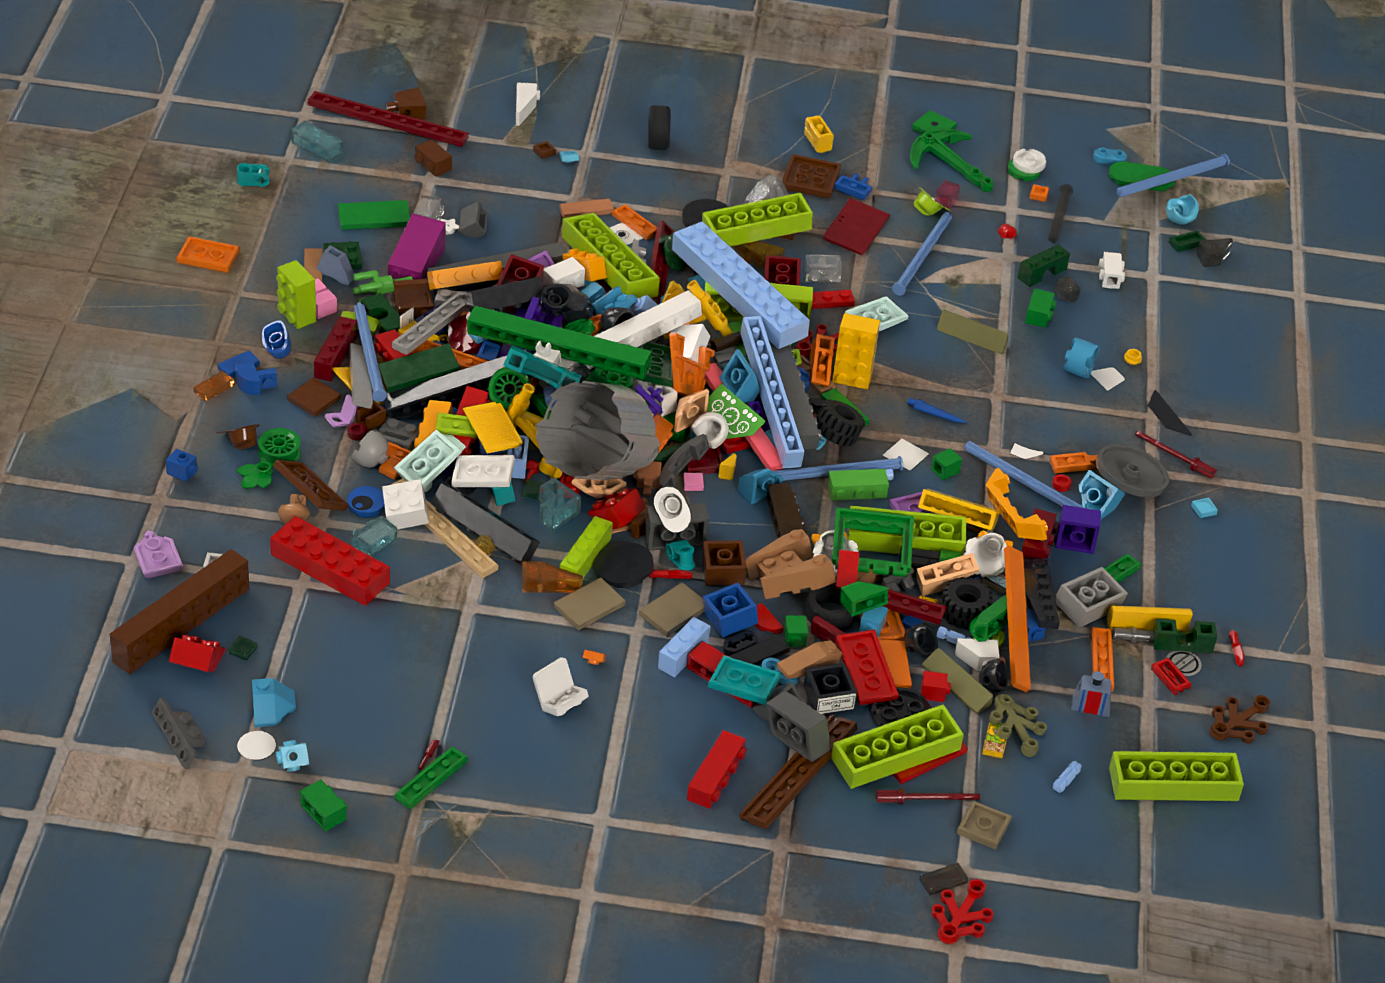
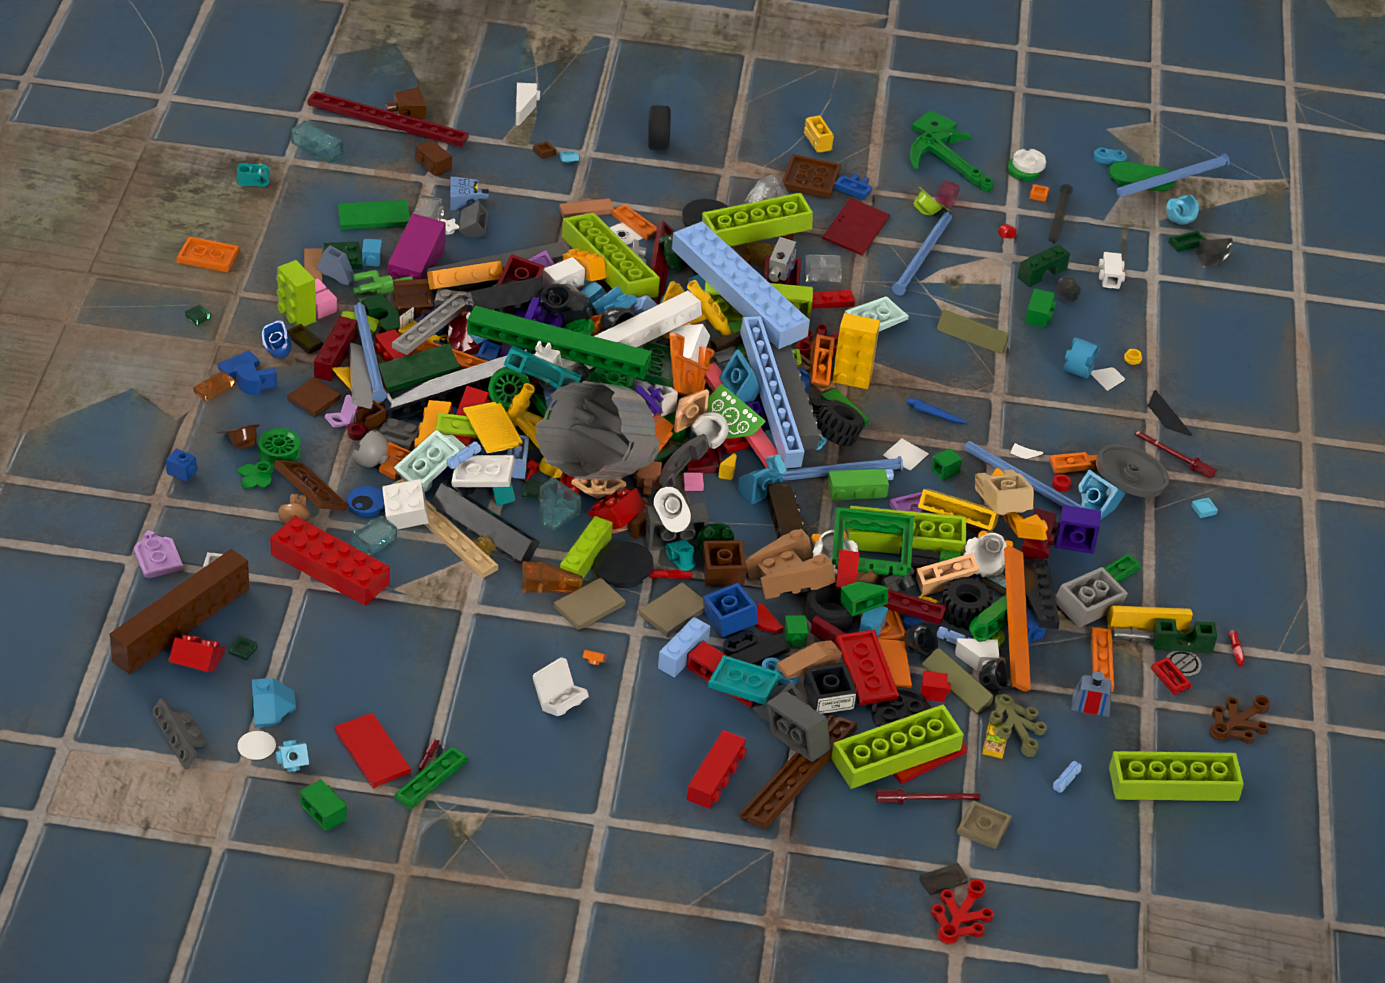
(198, 314): none -> clear green tile
(305, 339): none -> dark brown tile
(371, 252): none -> dark azure brick
(372, 750): none -> red tile
(463, 455): none -> light blue axle
(465, 193): none -> medium blue torso
(714, 532): none -> dark green dish
(776, 464): none -> medium azure tile
(781, 268): none -> light grey torso
(1005, 492): none -> tan brick

